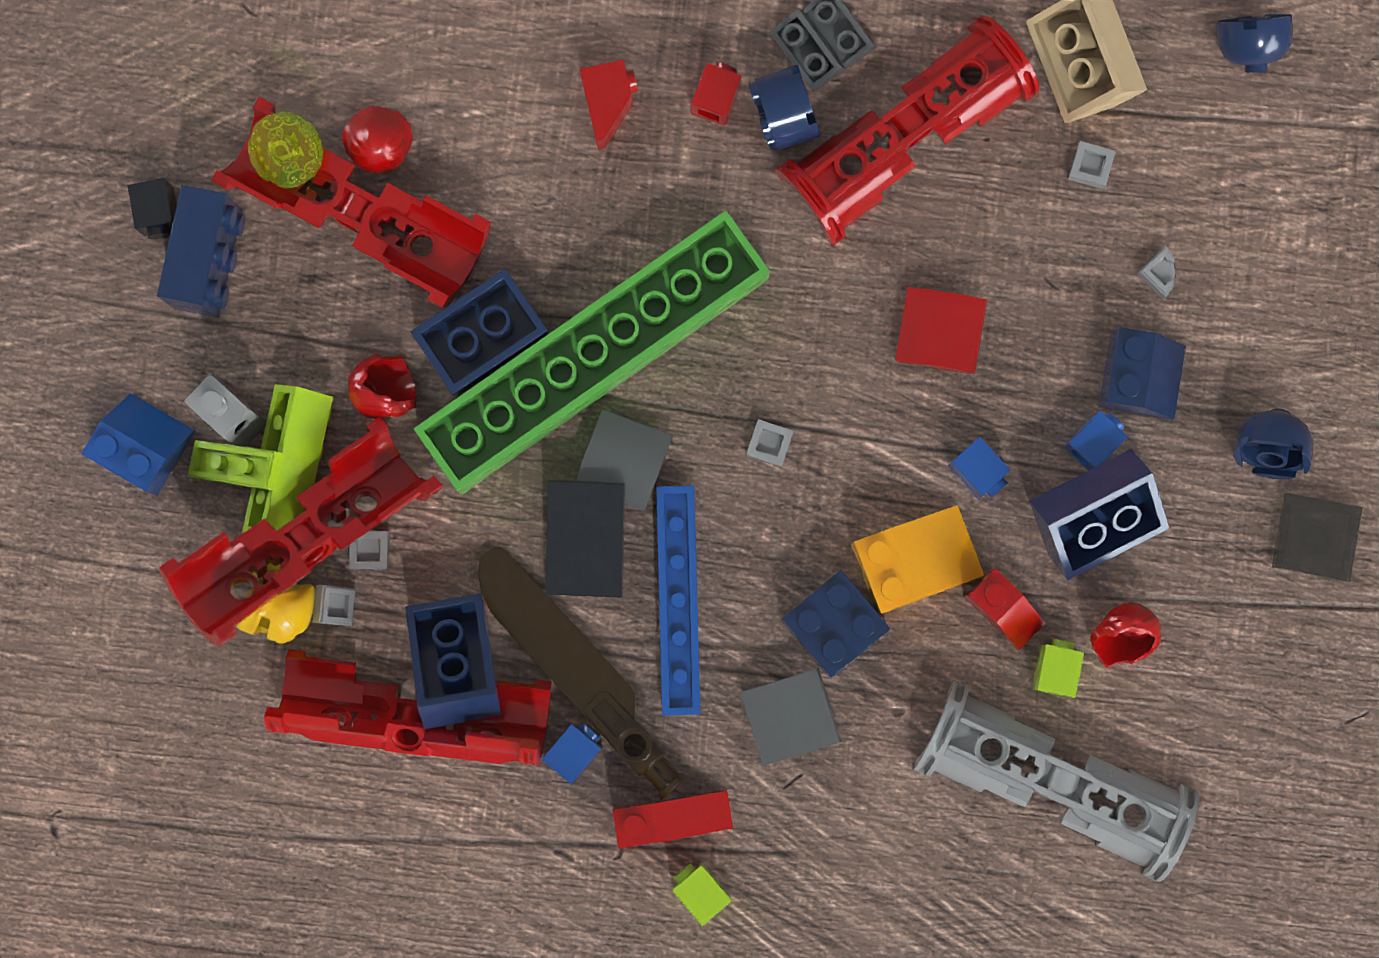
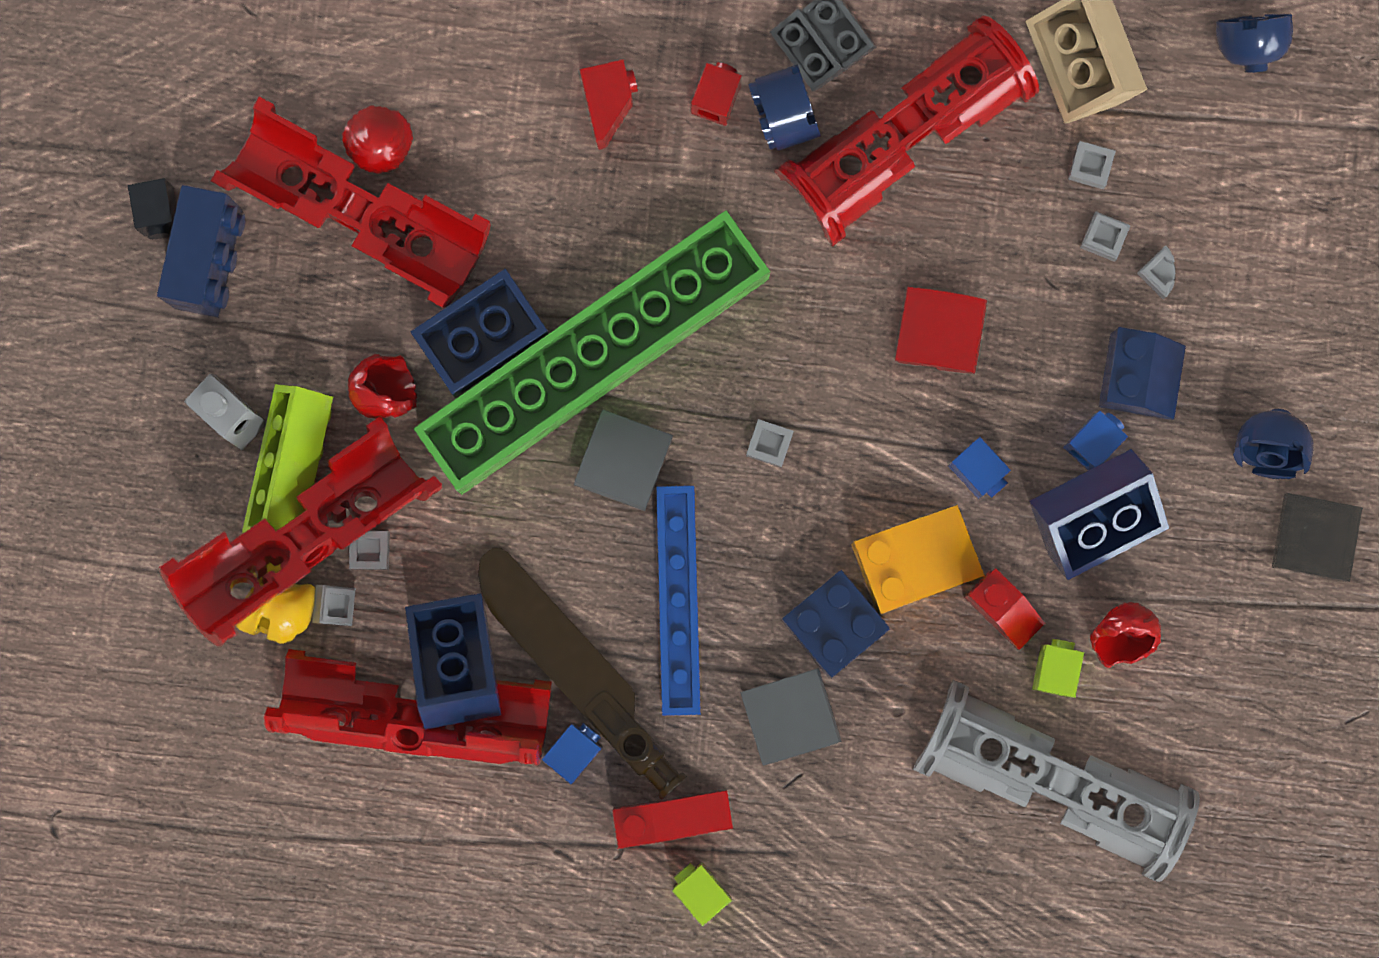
(139, 443): blue slope -> none
(236, 465): lime tile -> none
(285, 149): clear neon green tile -> none
(585, 538): black tile -> none
(1105, 236): none -> light grey tile

